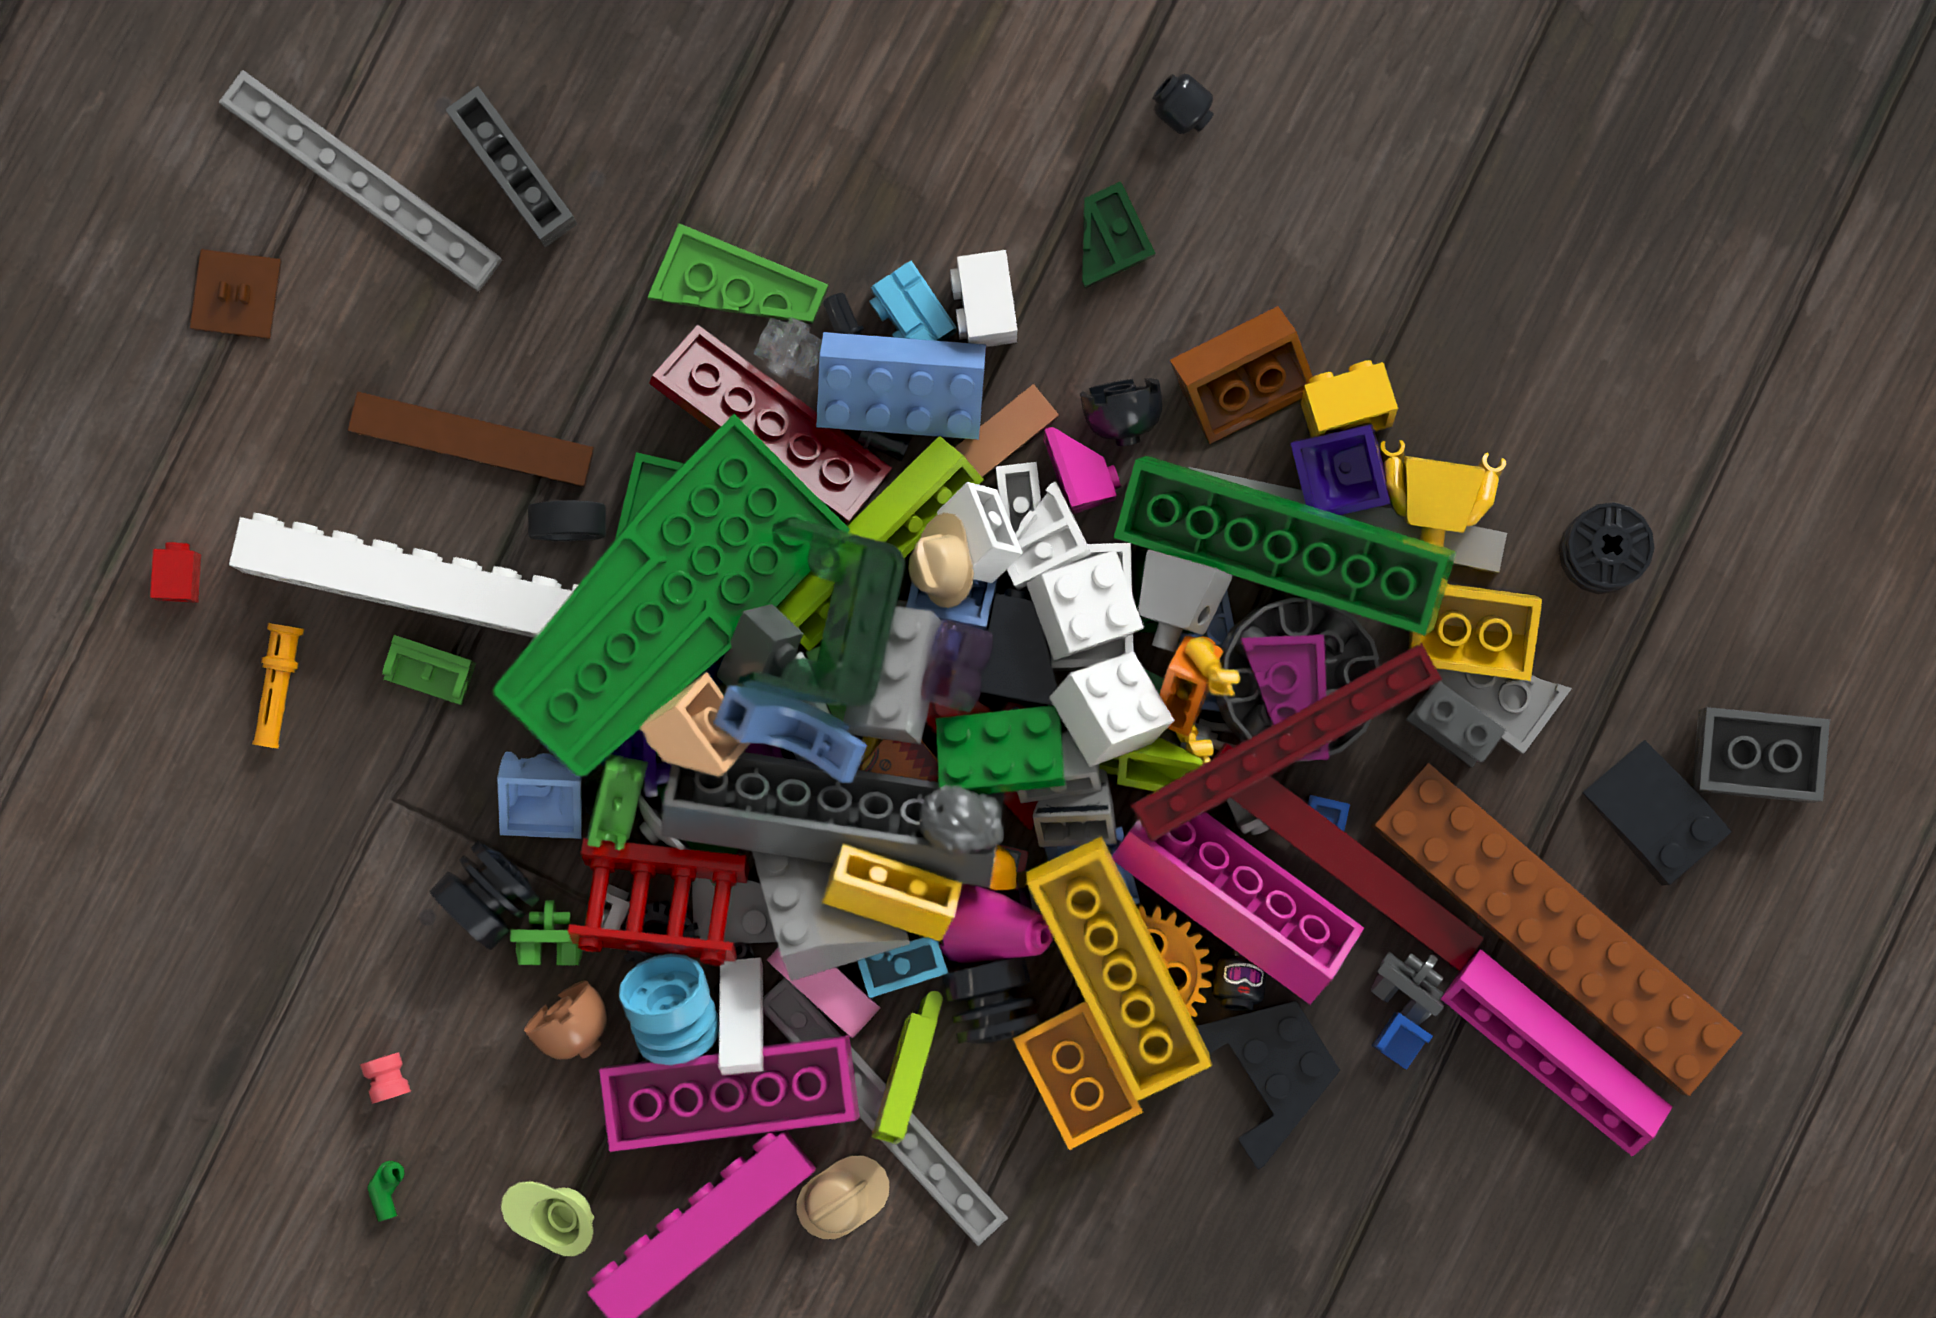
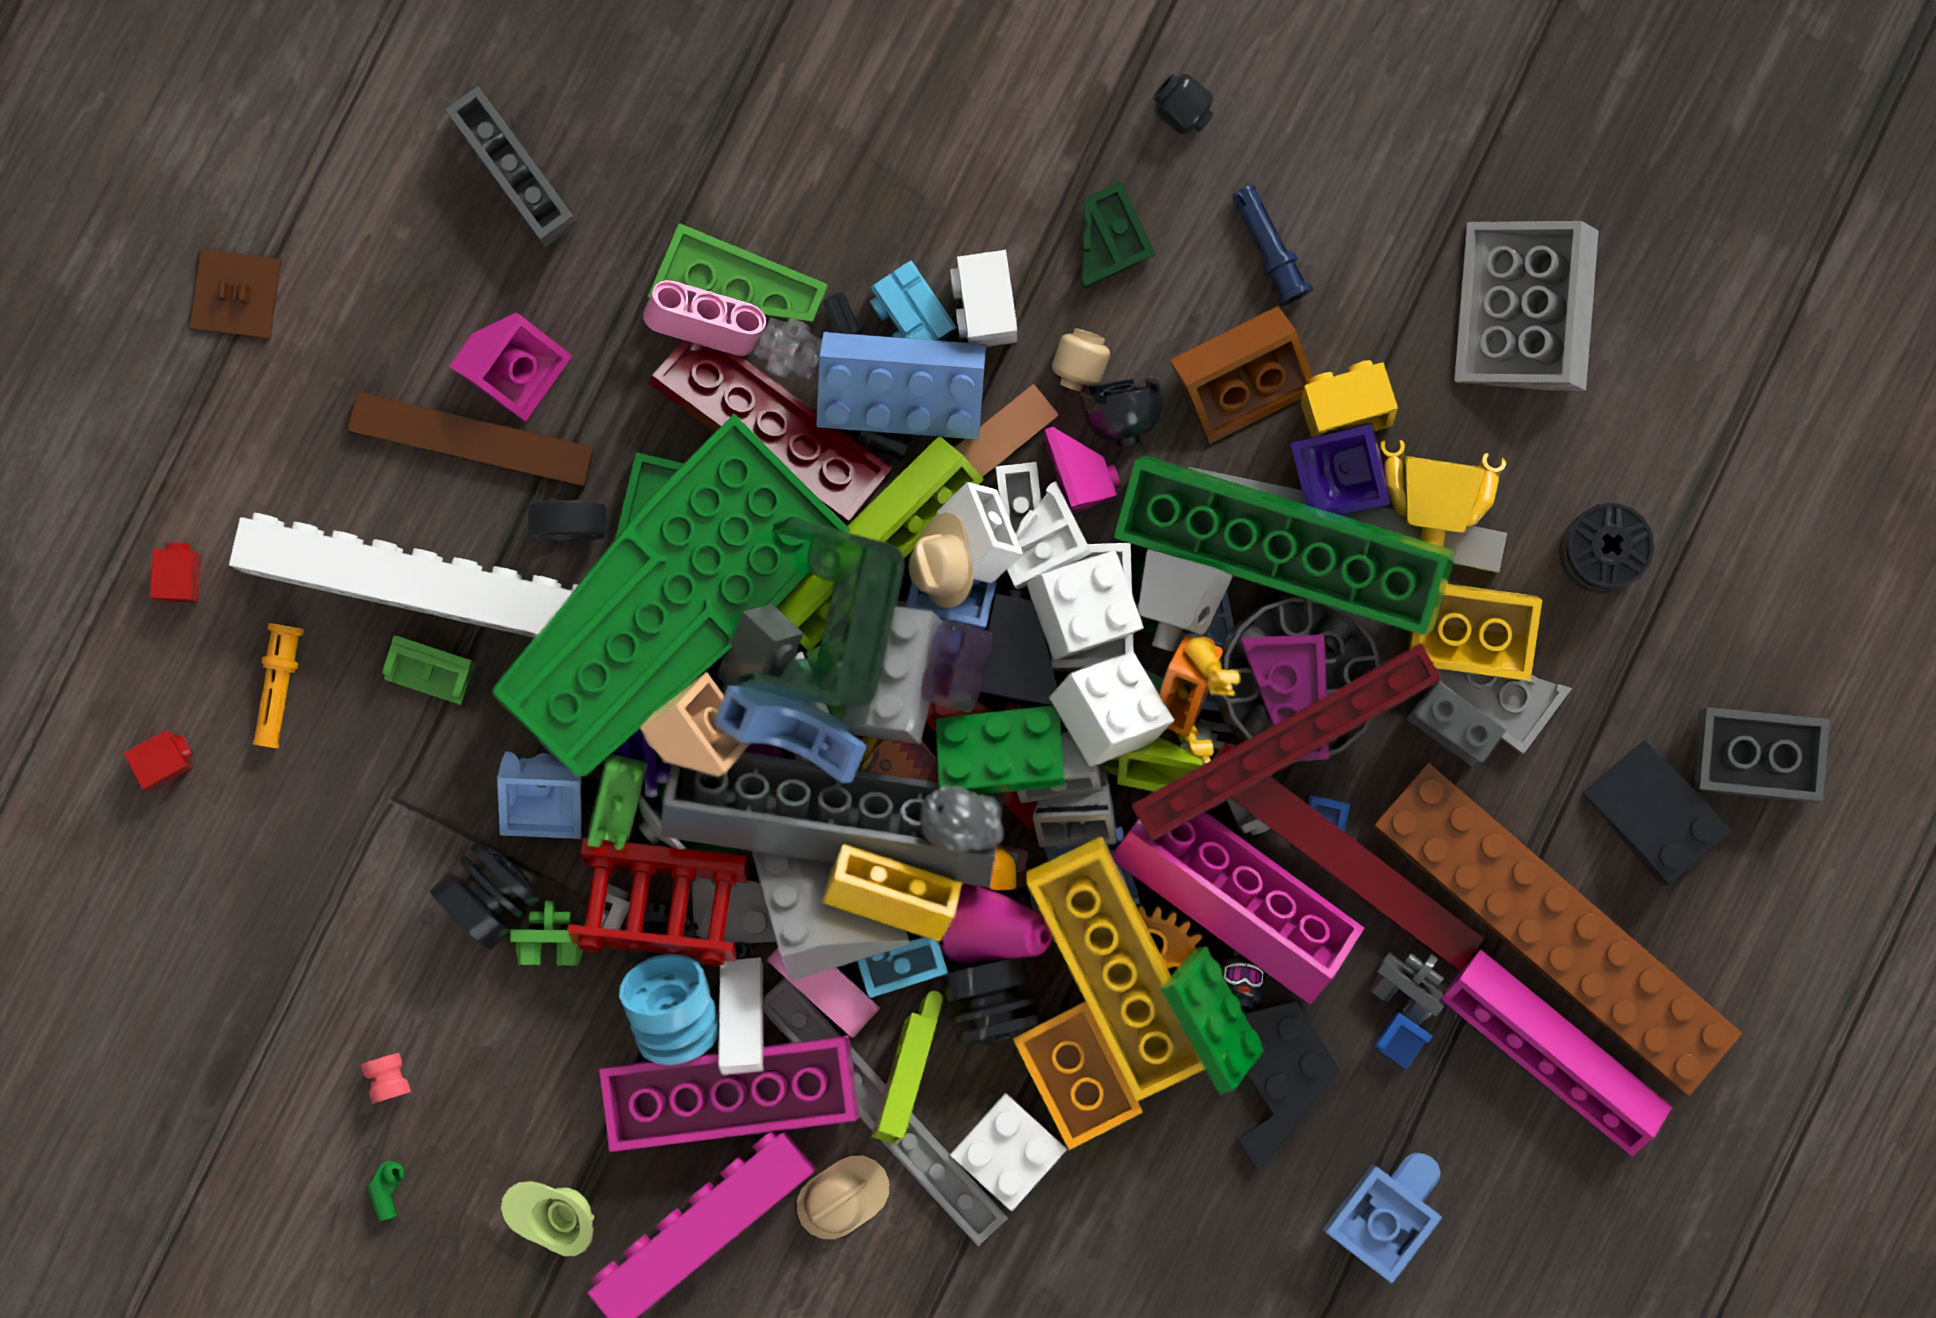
(160, 759): none -> red brick
(360, 181): light grey tile -> none
(511, 363): none -> dark pink slope
(570, 1024): nougat cylinder -> none
(704, 318): none -> bright pink beam
(1008, 1151): none -> white brick
(1080, 359): none -> tan head
(1212, 1020): none -> green plate
(1278, 261): none -> dark blue pin
(1386, 1215): none -> medium blue brick
(1527, 304): none -> light grey slope

